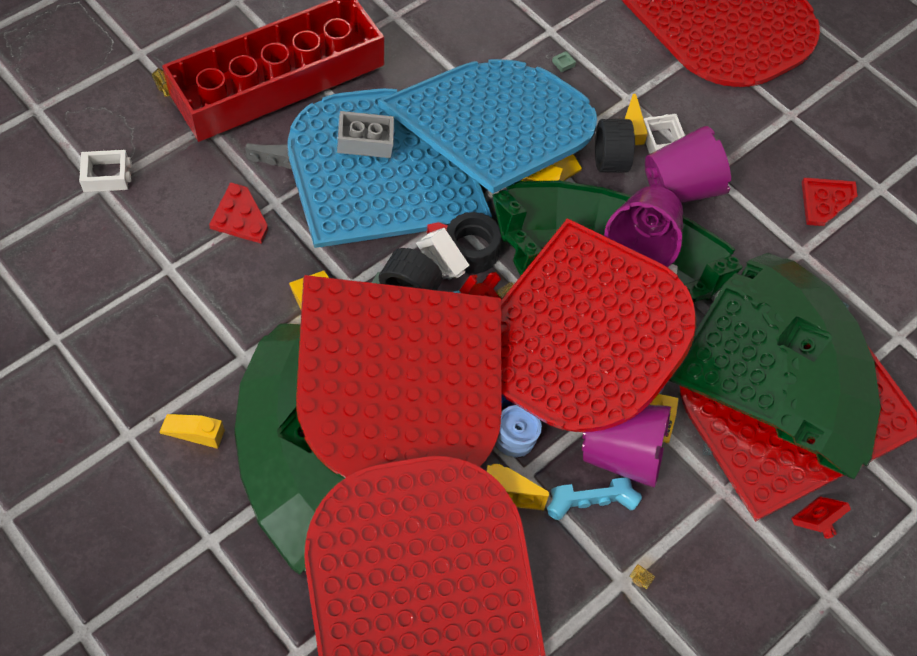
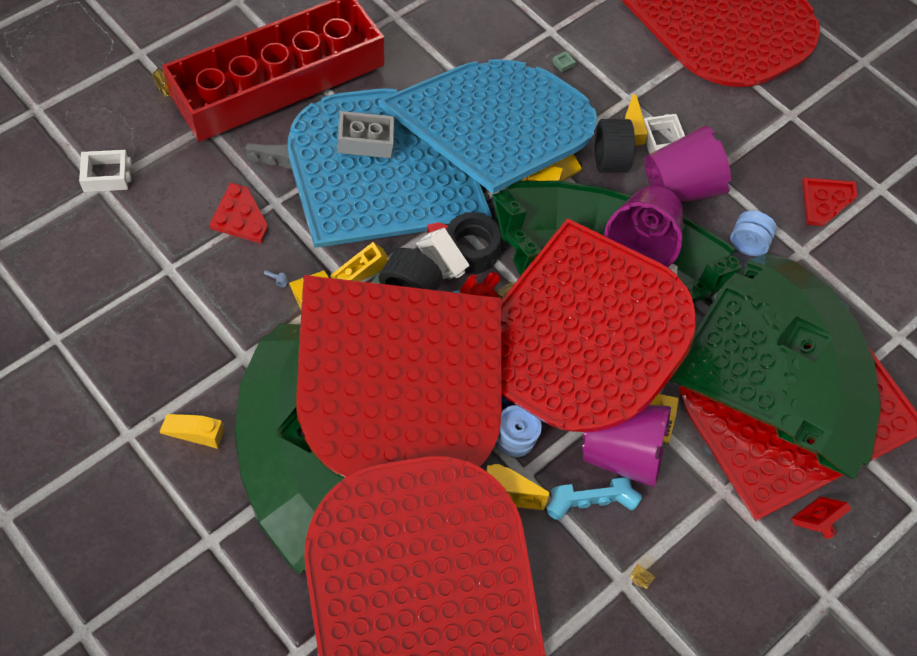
(281, 279): none -> sand blue hand
(363, 265): none -> yellow slope
(753, 233): none -> light blue wheel

